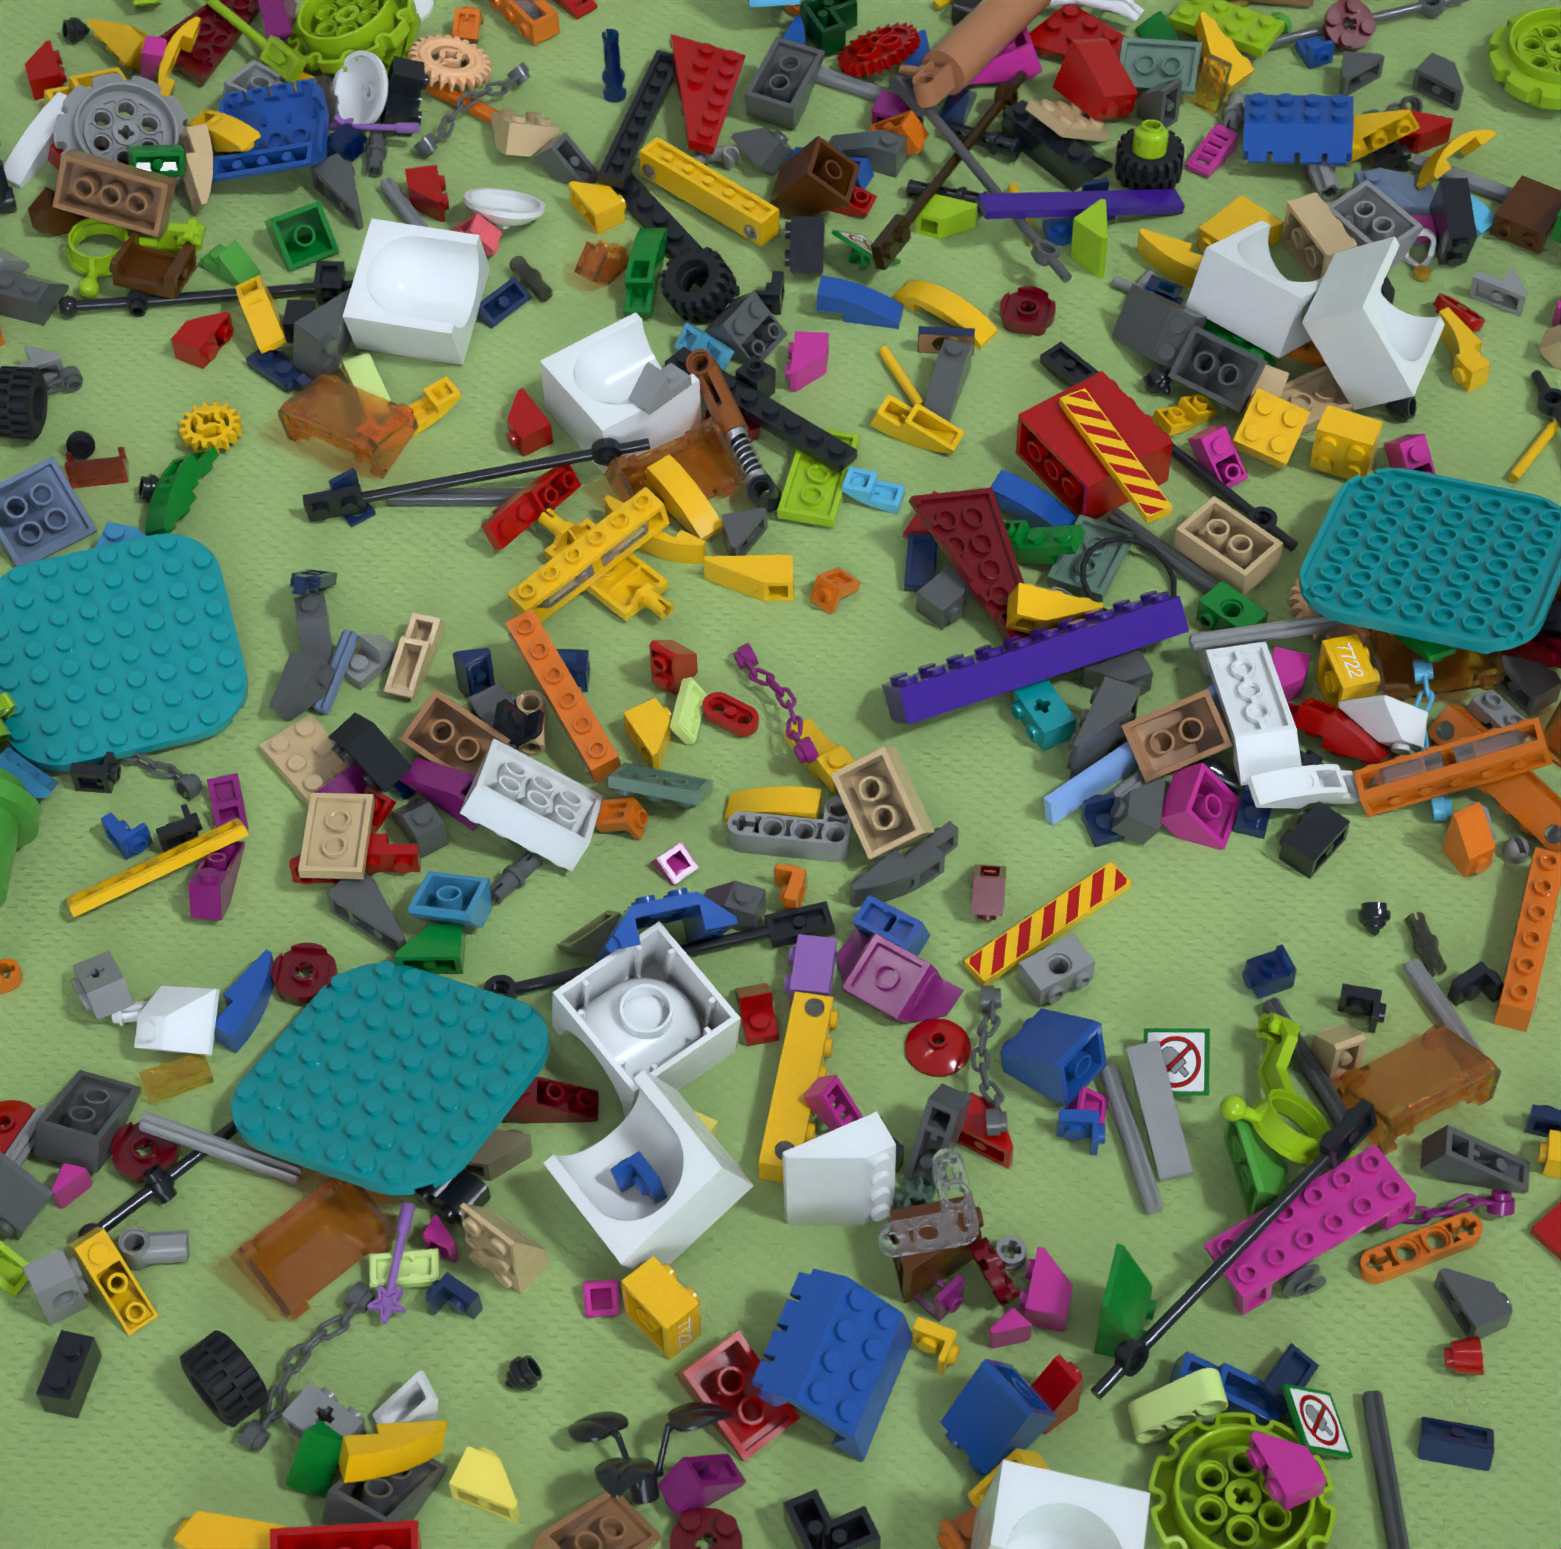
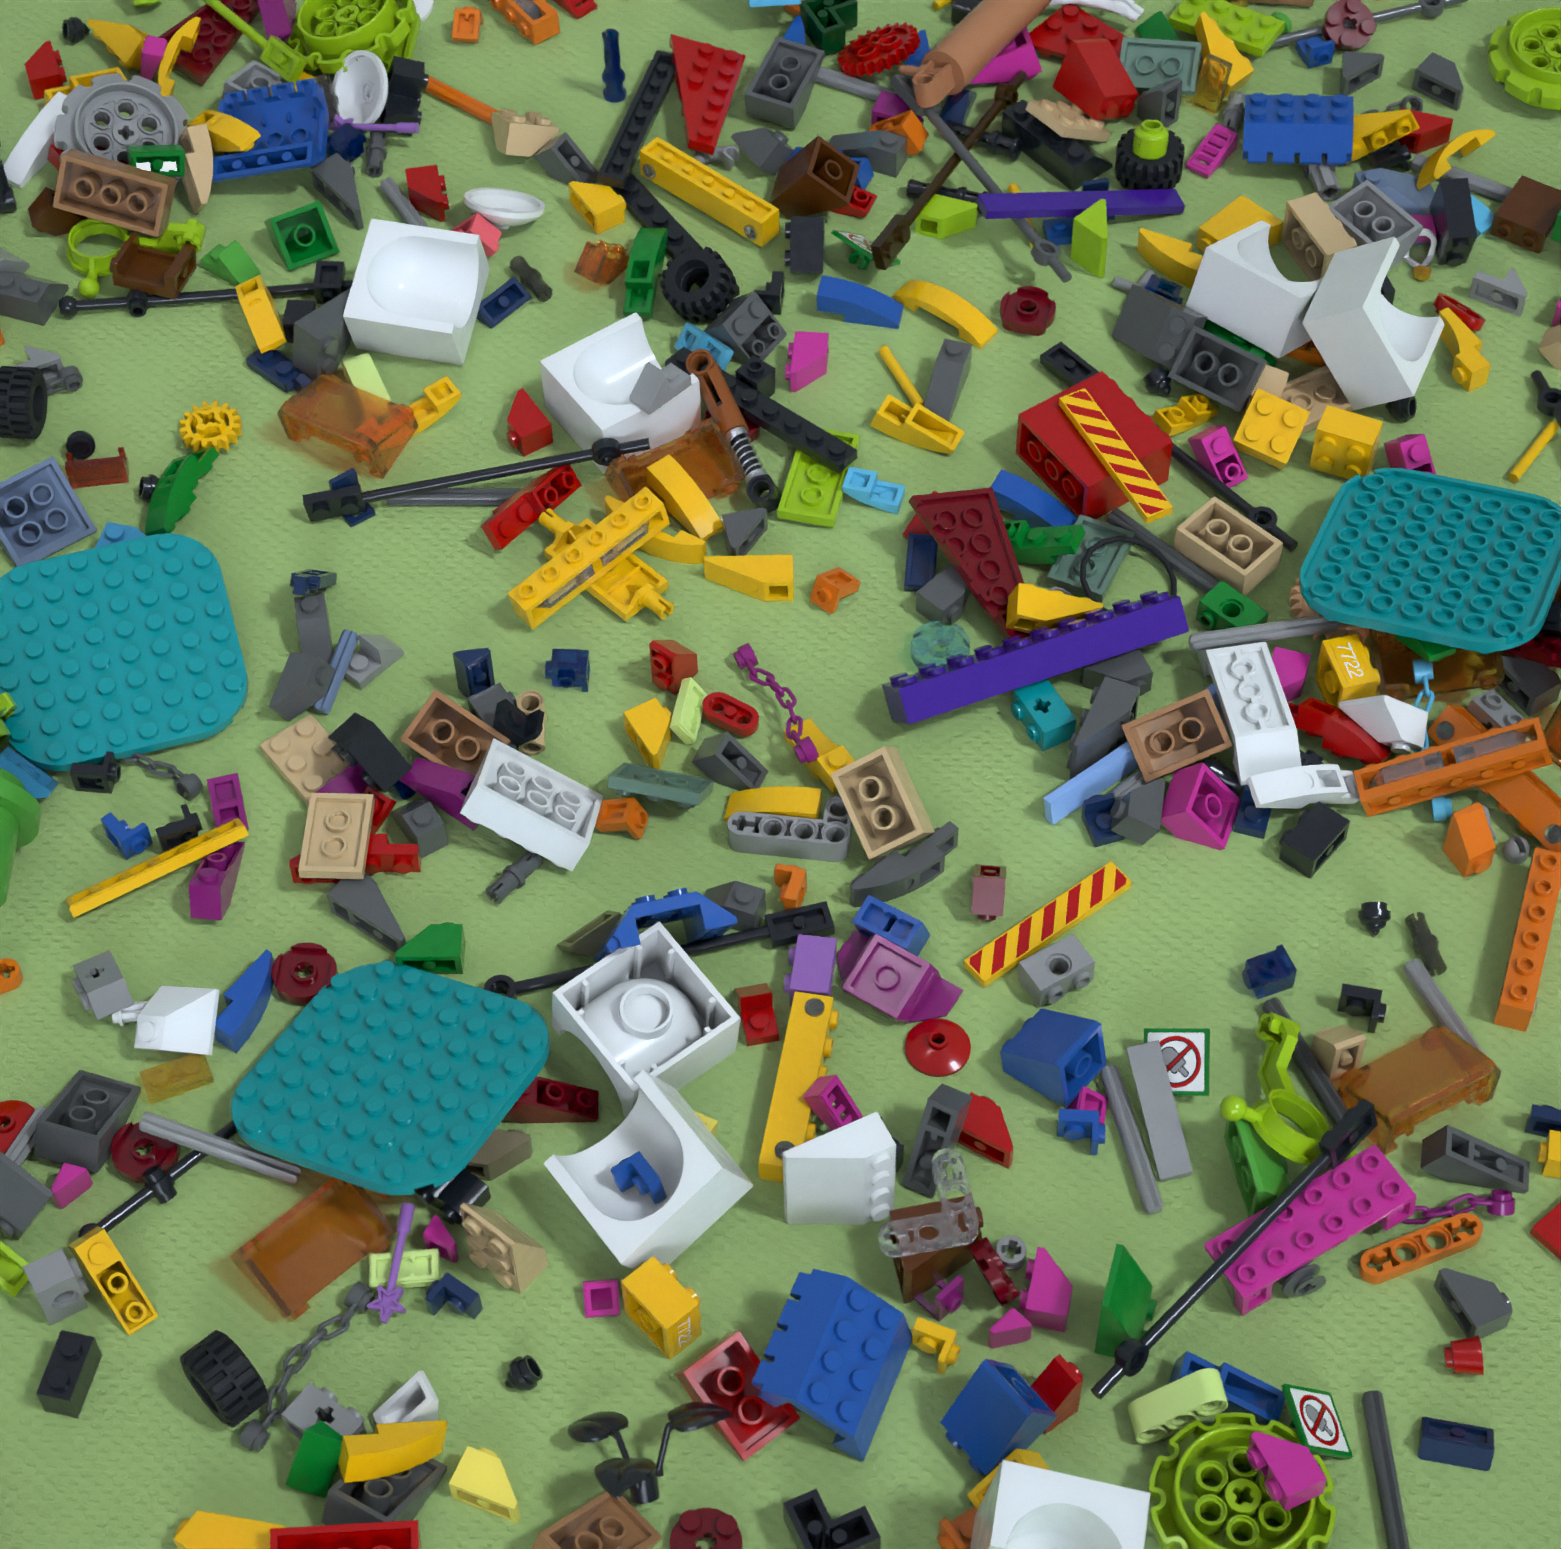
(156, 1247): light grey piece -> none
(202, 338): red slope -> none
(414, 656): tan slope -> none
(427, 144): dark grey piece -> none
(451, 54): light nougat gear -> none
(452, 899): dark azure slope -> none
(563, 695): orange piece -> none
(675, 863): slope -> none
(700, 1482): magenta slope -> none
(729, 763): none -> dark grey slope
(912, 1189): sand green gear -> none
(931, 338): tile -> none
(933, 634): none -> clear light blue plate
(995, 1119): dark grey piece -> none
(1291, 1368): dark blue tile -> none
(1473, 982): black bracket -> none

